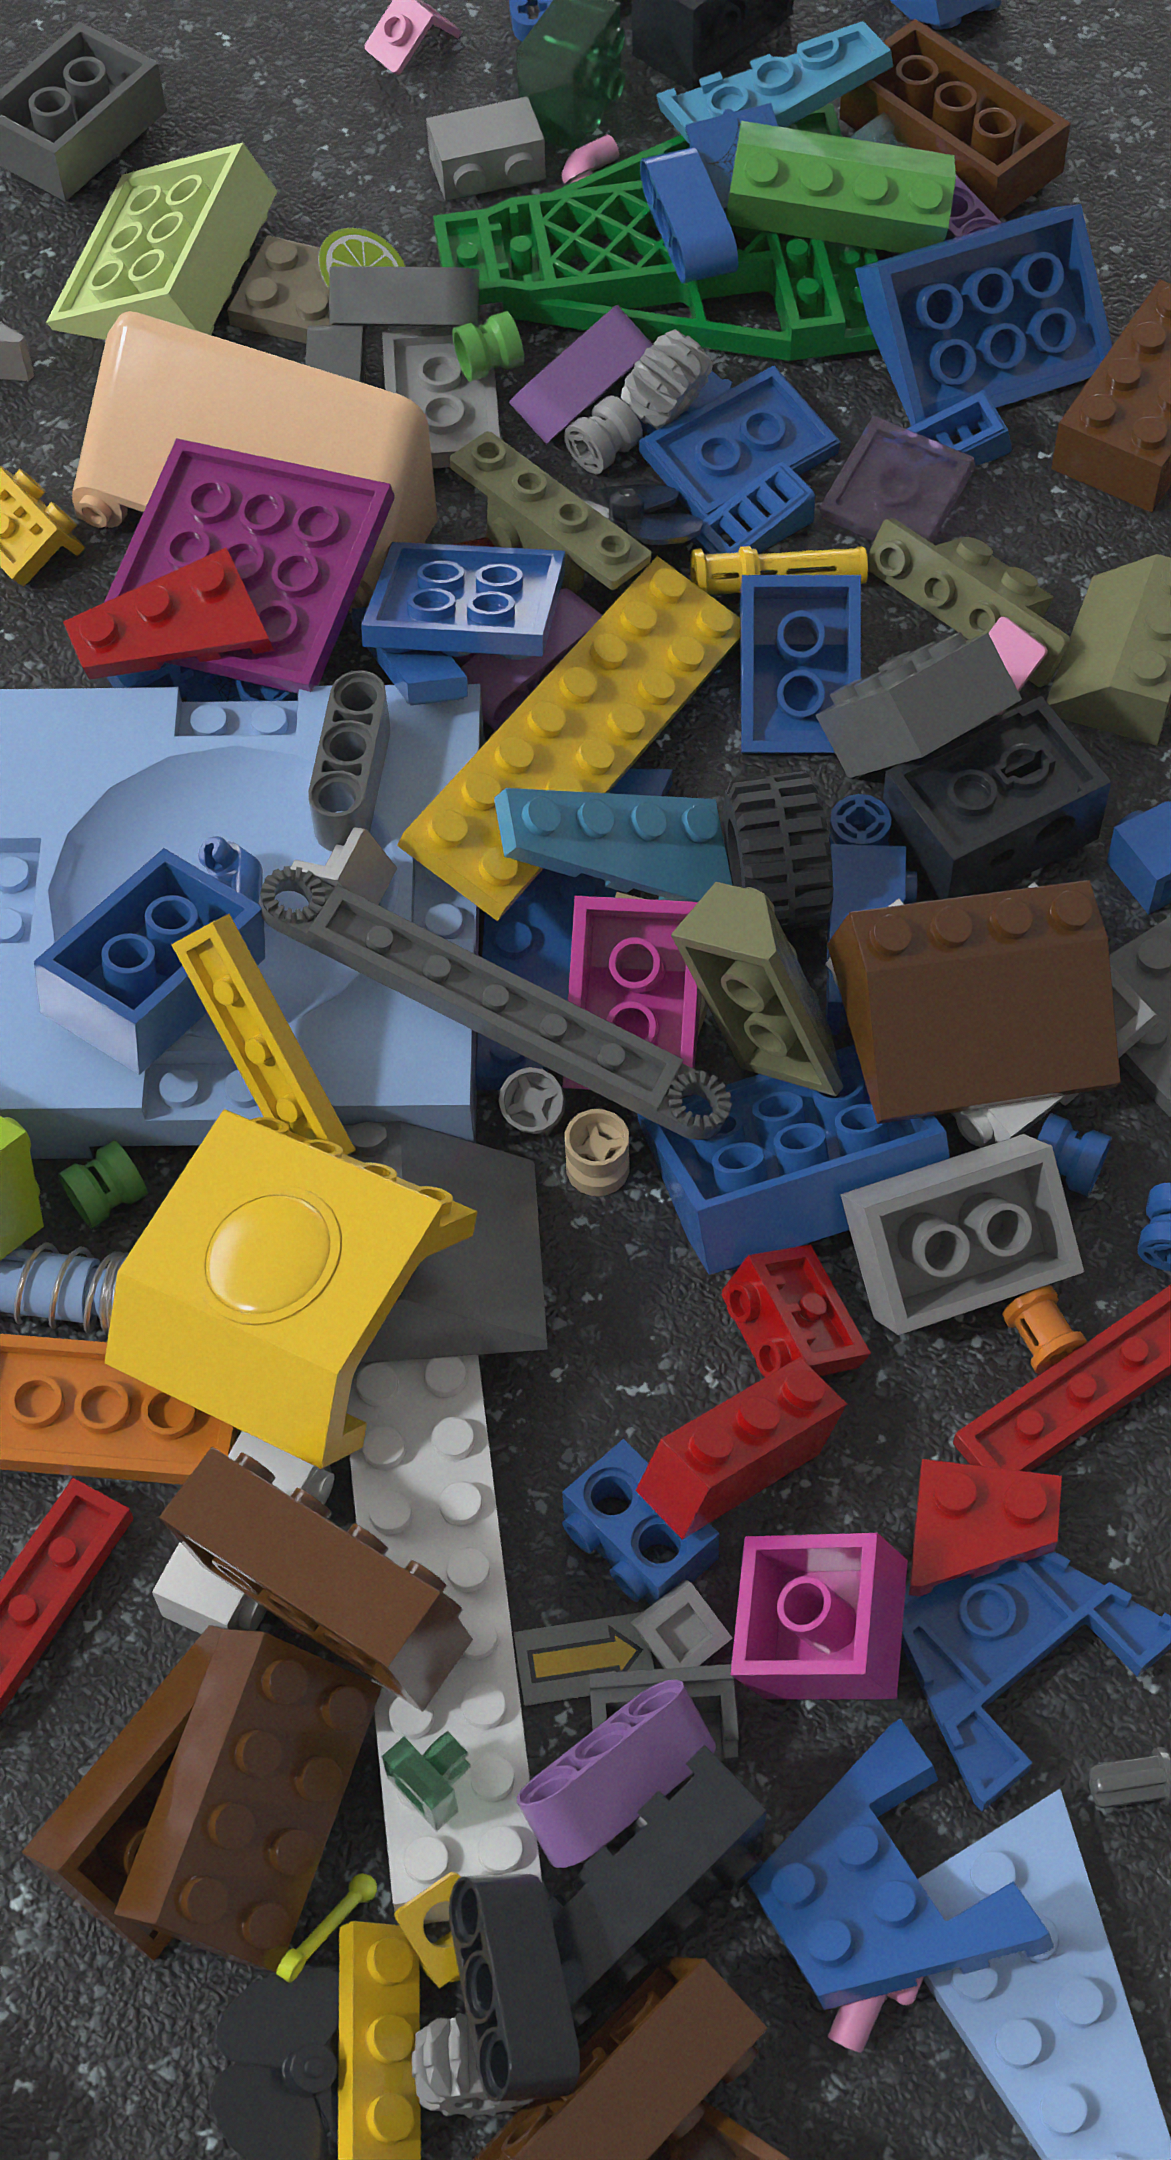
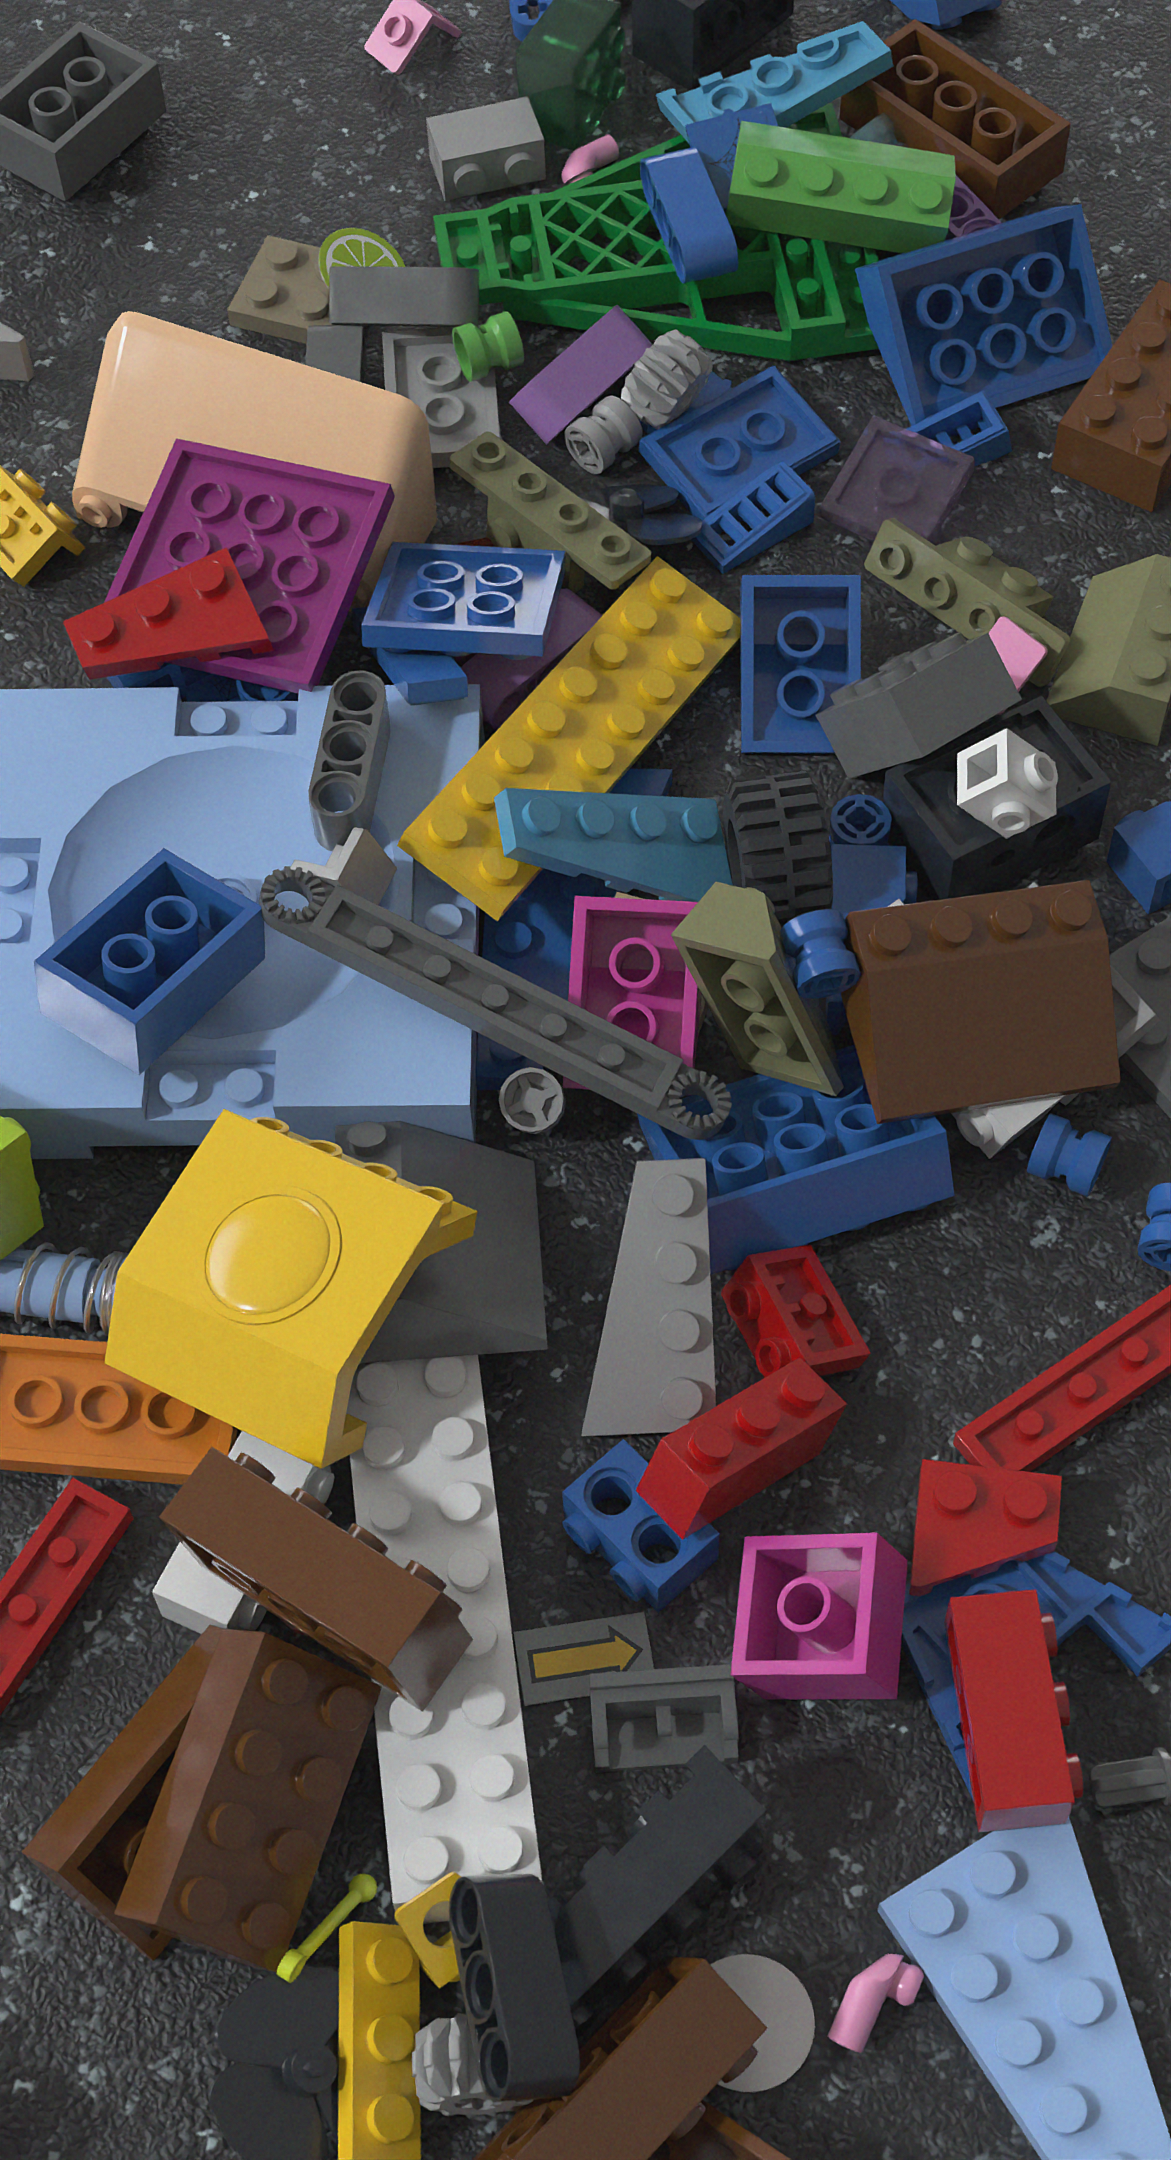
(116, 1177): bright green wheel -> none
(168, 244): yellowish green slope -> none
(232, 866): blue arm -> none
(257, 1032): yellow plate -> none
(428, 1777): clear green tile -> none
(597, 1137): tan wheel -> none
(613, 1773): medium lavender beam -> none
(658, 1323): none -> light grey wing
(681, 1628): light grey plate -> none
(749, 562): yellow pin -> none
(784, 2009): none -> white sticker
(819, 951): none -> blue wheel
(855, 1906): blue wing -> none
(962, 1233): light grey brick -> none
(1006, 783): none -> white brick
(1011, 1710): none -> red brick
(1043, 1327): orange bush -> none

